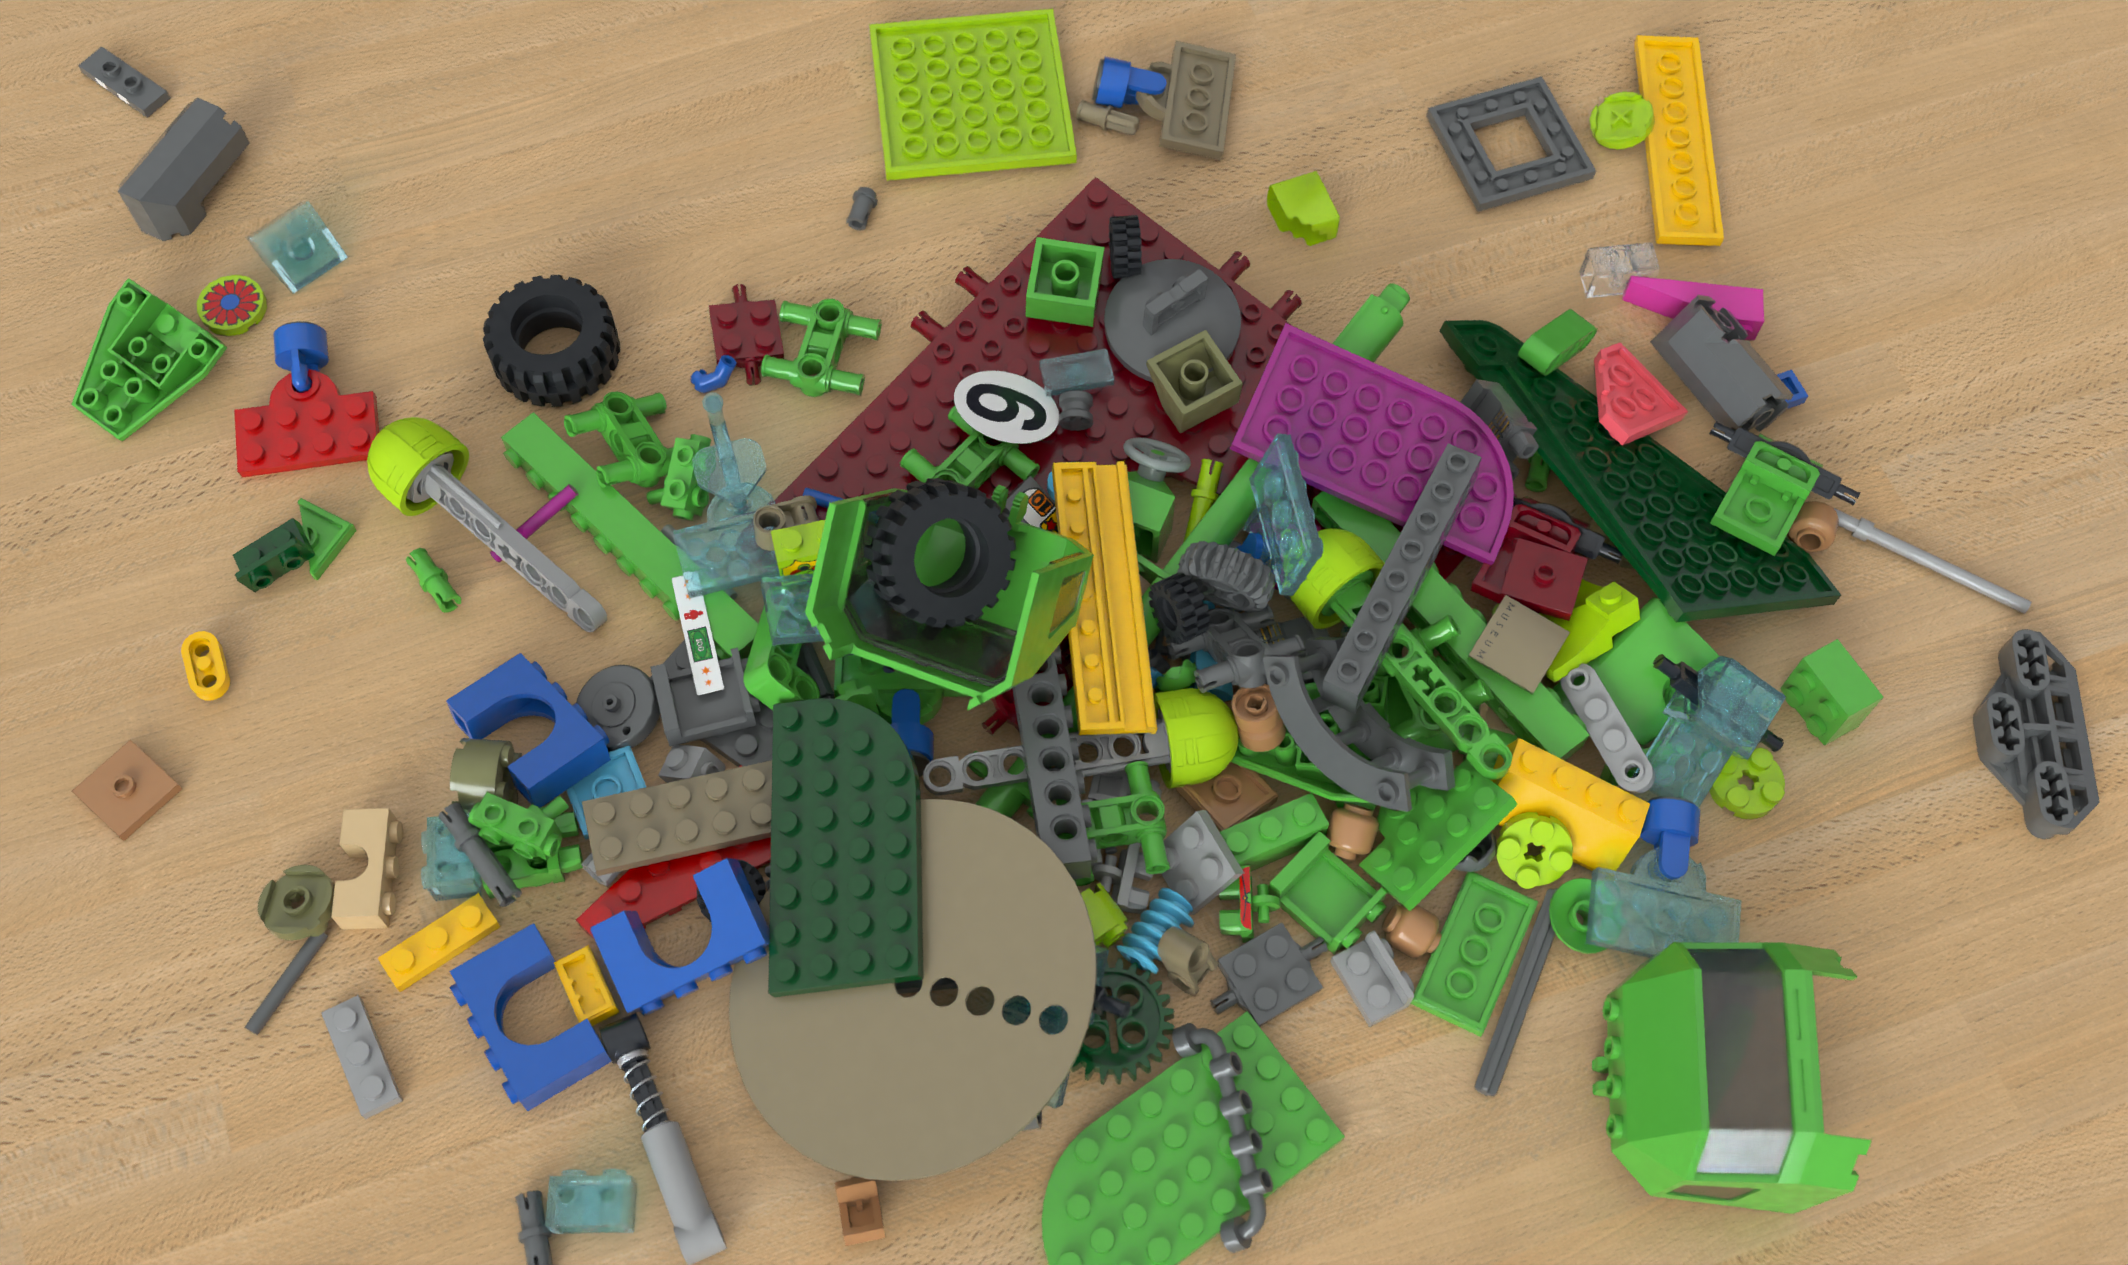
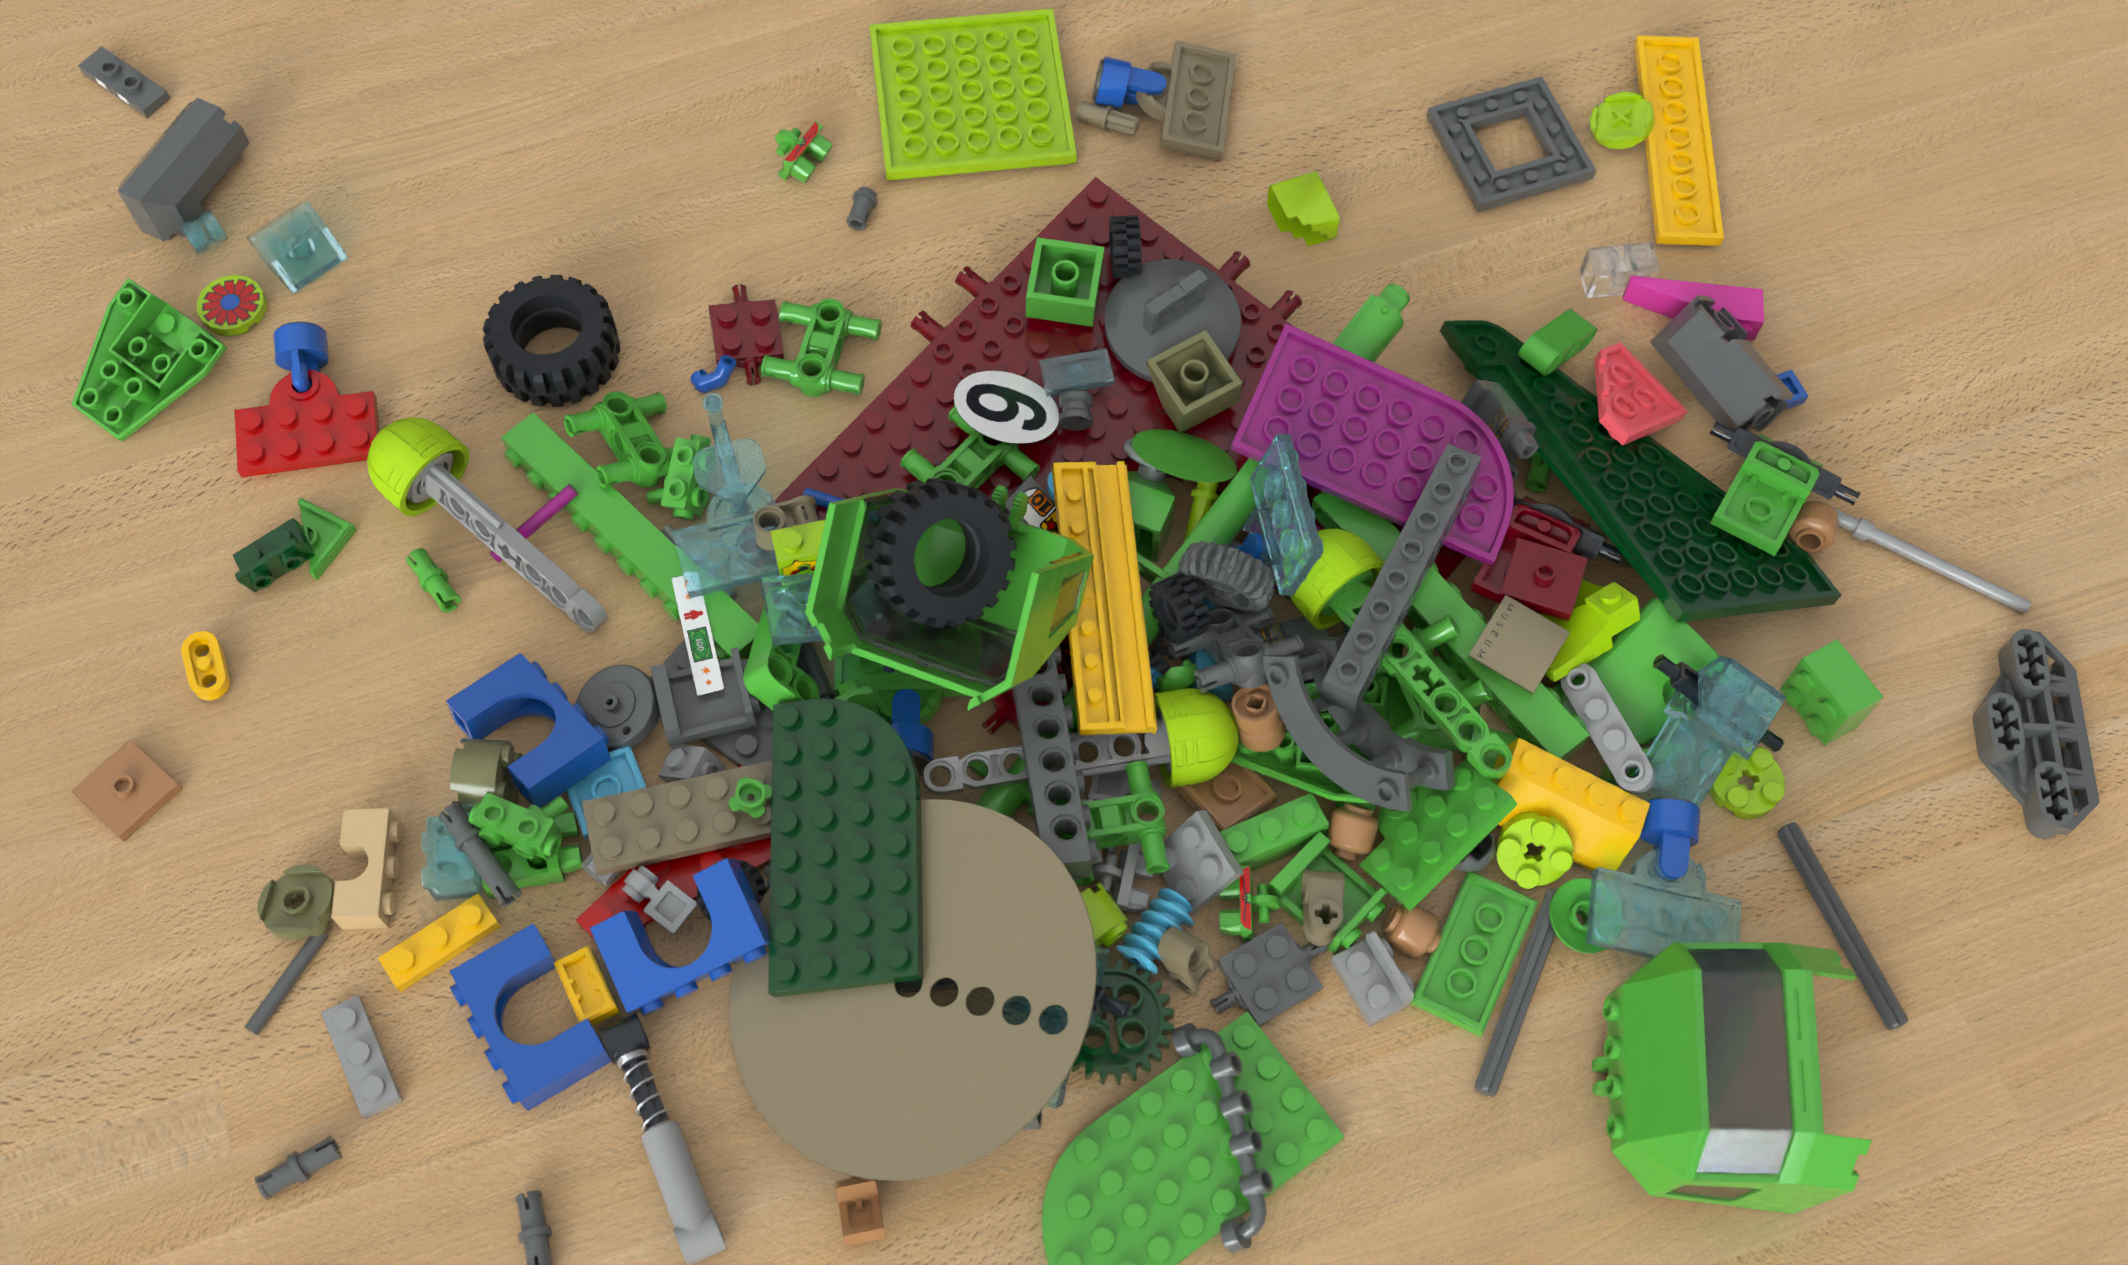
(197, 236): none -> clear light blue wheel
(298, 1167): none -> dark grey pin
(591, 1202): clear light blue brick -> none
(667, 906): none -> light grey plate
(748, 787): none -> bright green plate
(795, 162): none -> bright green hips
(1184, 456): none -> bright green sticker
(1322, 905): none -> dark tan piece
(1843, 926): none -> dark grey axle

